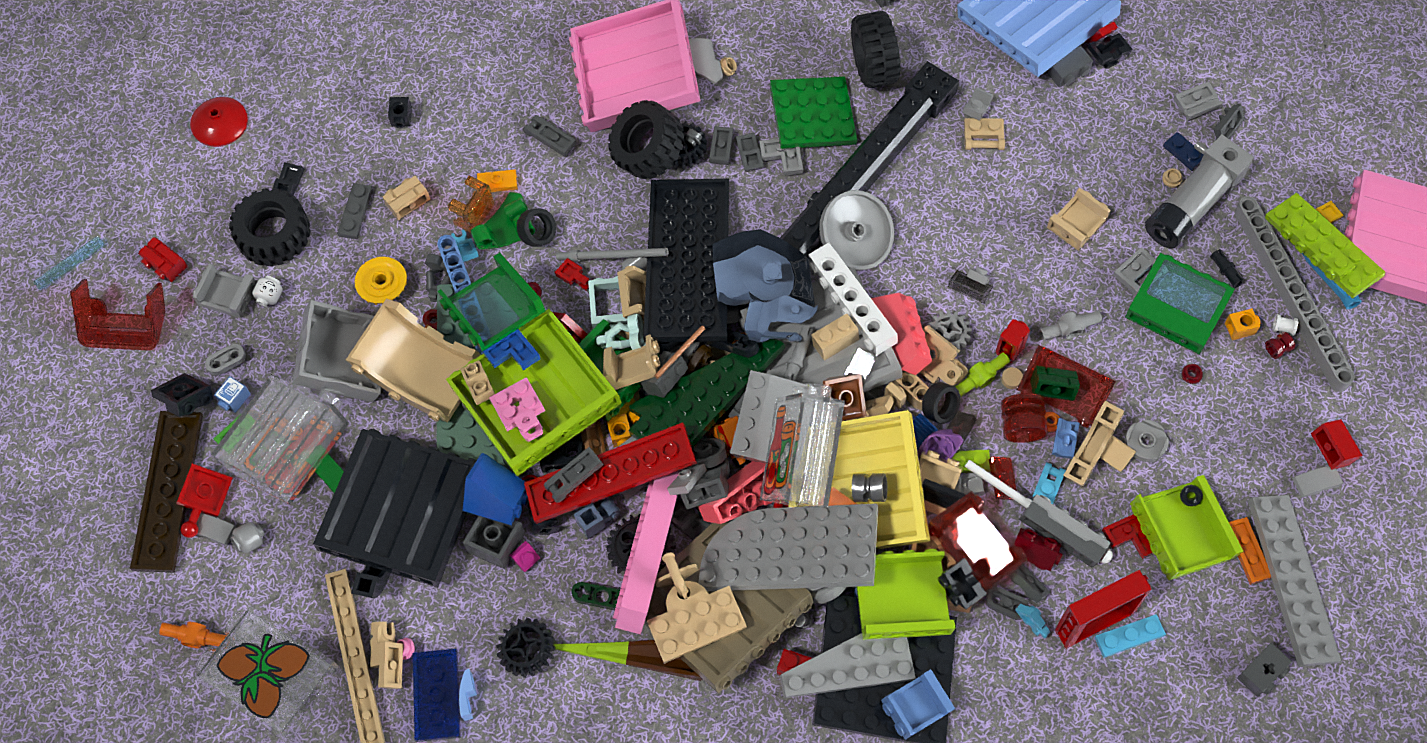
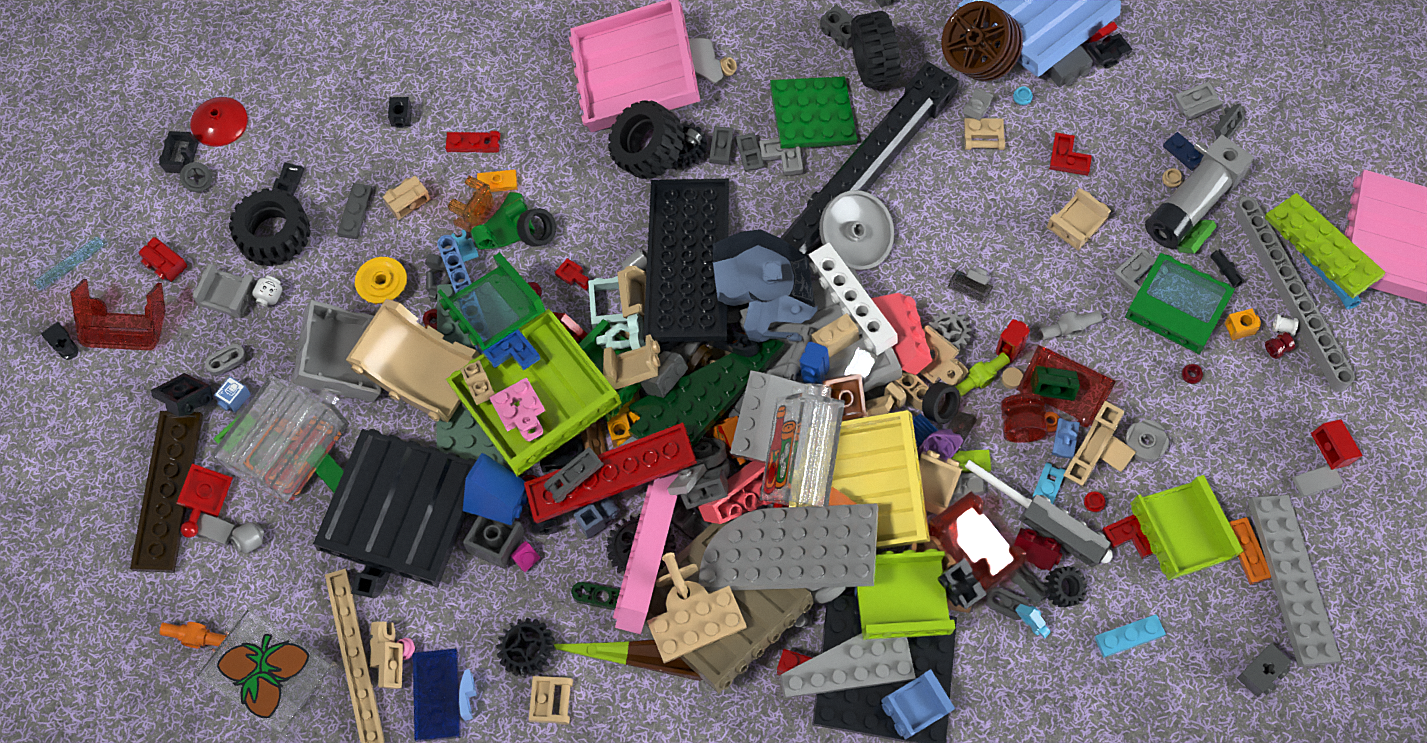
(60, 341): none -> black piece
(178, 151): none -> black window
(201, 171): none -> dark grey gear
(473, 142): none -> red plate
(543, 700): none -> tan plate
(550, 135): dark grey plate -> none
(577, 255): light grey bar -> none
(679, 352): nougat axle -> none
(814, 363): none -> blue brick
(837, 25): none -> dark grey brick
(869, 487): flat silver wheel -> none
(940, 494): black plate -> none
(982, 41): none -> reddish brown wheel
(1002, 469): clear red plate -> none
(1023, 95): none -> medium azure plate
(1065, 160): none -> red plate
(1075, 586): none -> black tyre
(1094, 502): none -> red plate
(1102, 609): red window -> none
(1191, 501): black plate -> none
(1197, 236): none -> bright green plate
(1330, 212): yellow tile -> none

